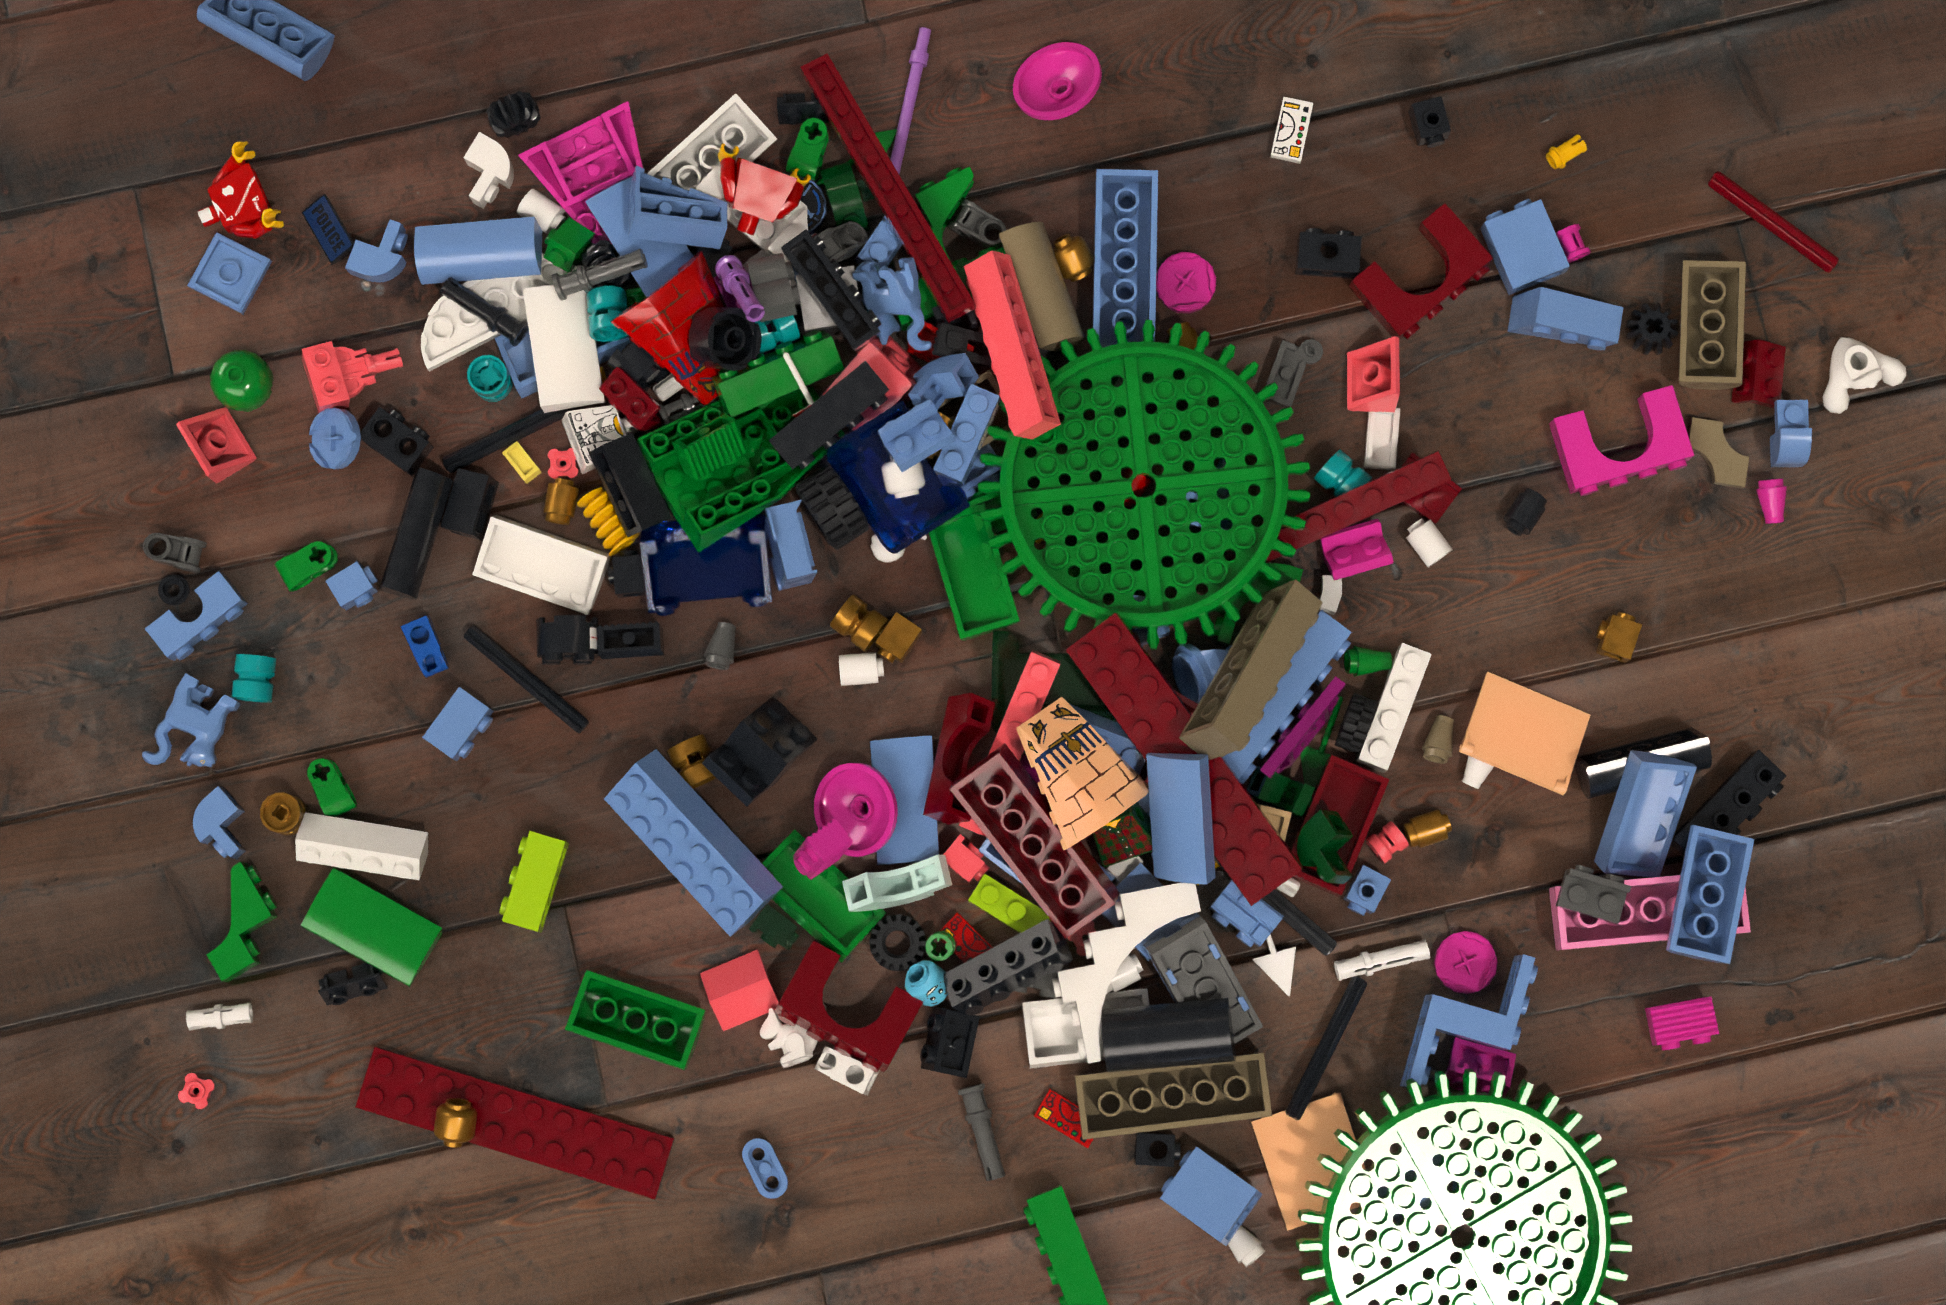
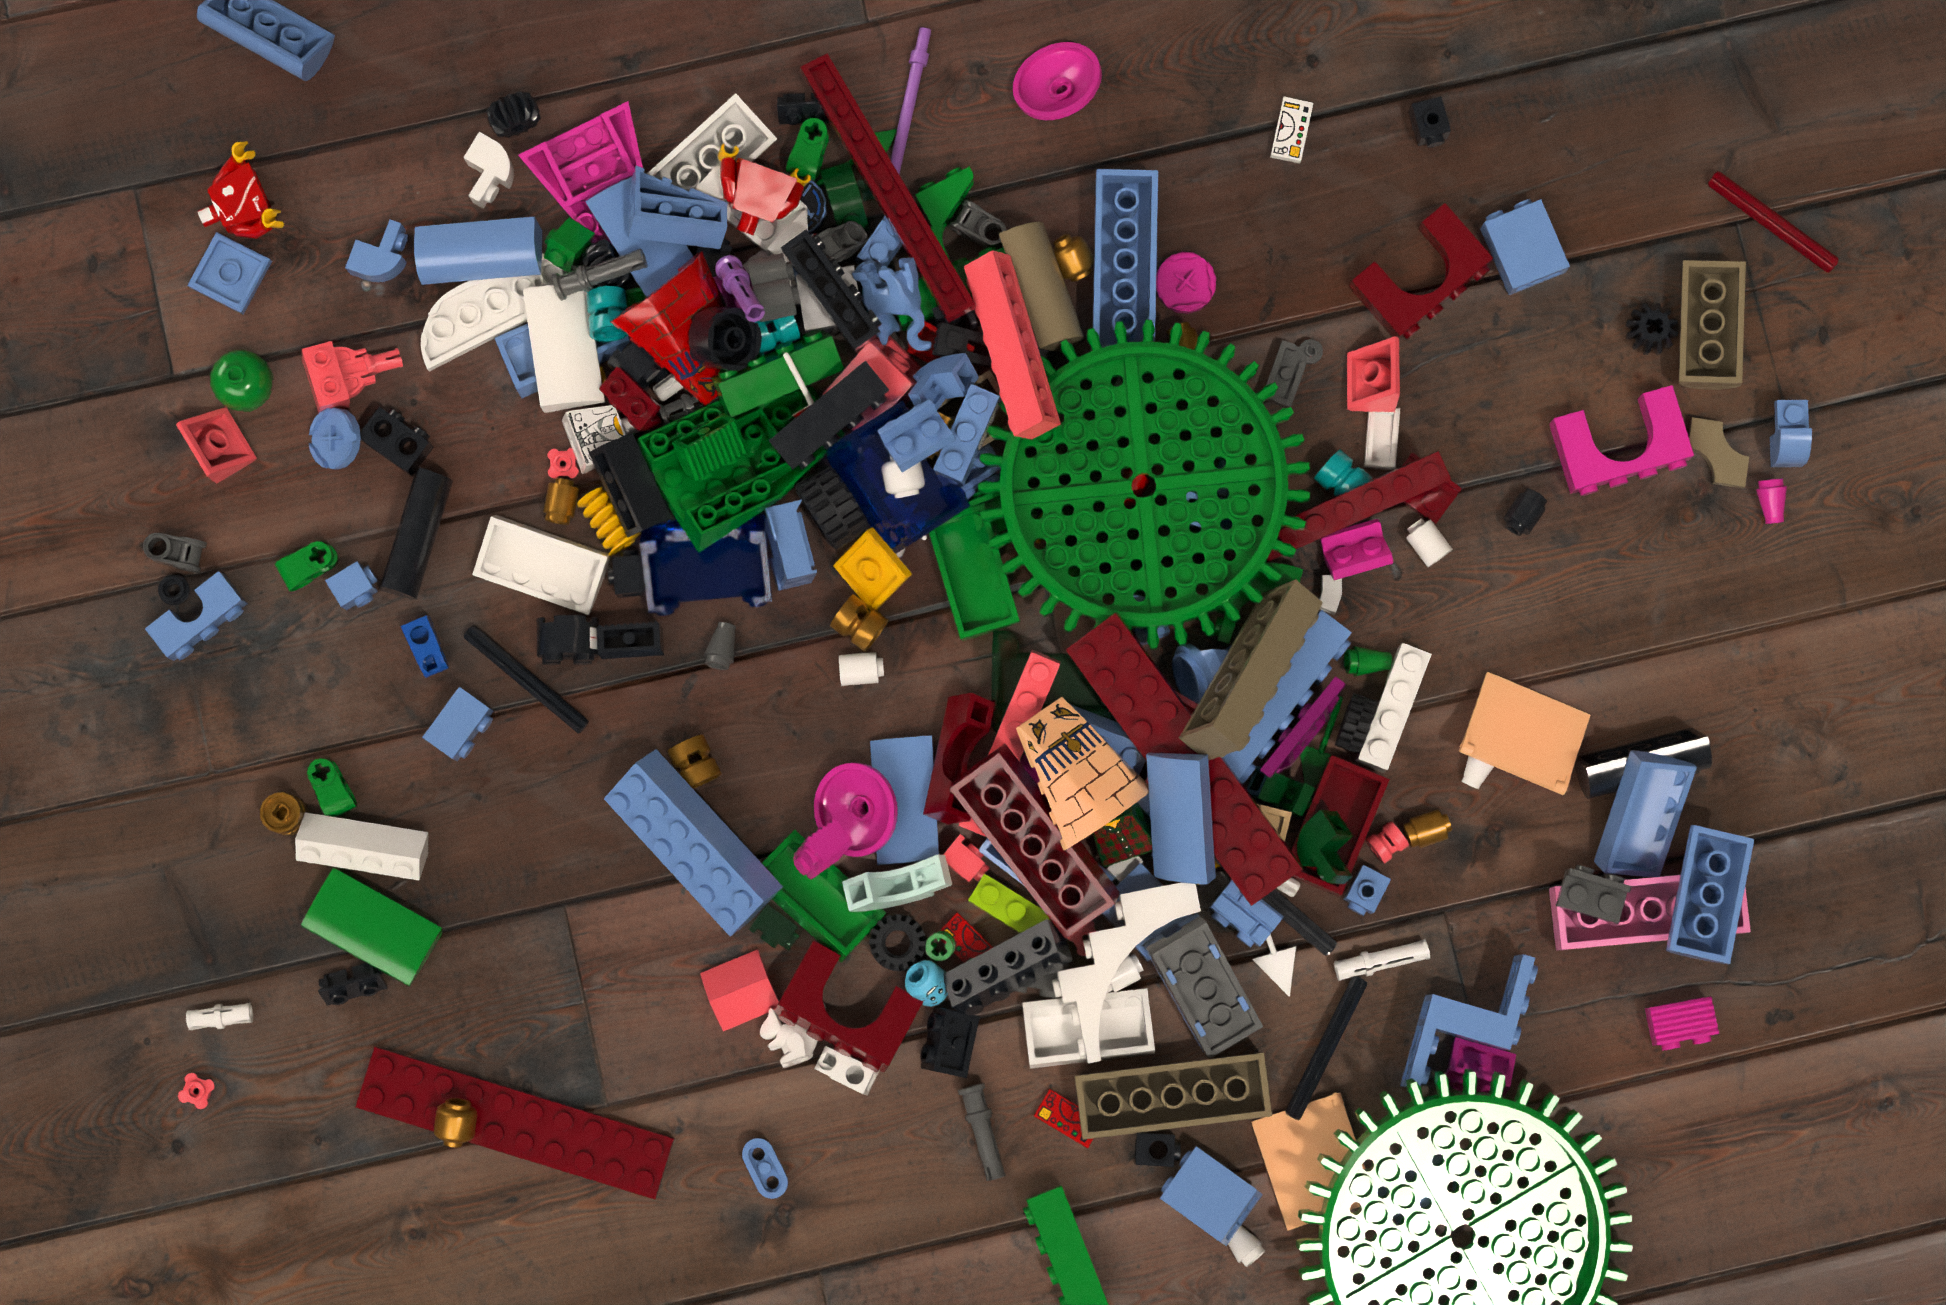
(188, 716): medium blue animal -> none
(213, 818): medium blue brick -> none
(249, 911): green arch -> none
(253, 678): teal wheel -> none
(328, 229): slope -> none
(469, 504): black hinge -> none
(489, 378): teal wheel -> none
(496, 317): black pin -> none
(502, 438): black axle -> none
(521, 462): light yellow piece -> none
(534, 881): lime brick -> none
(547, 213): white brick -> none
(636, 1020): green brick -> none
(759, 751): black bracket -> none
(872, 569): none -> yellow tile
(897, 638): pearl gold brick -> none
(1167, 1035): black brick -> none
(1311, 261): black brick -> none
(1439, 741): dark tan cone -> none
(1465, 962): dark pink tile -> none
(1559, 156): yellow pin -> none
(1565, 318): medium blue wedge -> none
(1572, 243): dark pink bush -> none
(1618, 636): pearl gold brick -> none
(1735, 799): black brick -> none
(1761, 373): dark red bracket -> none
(1858, 367): white head -> none

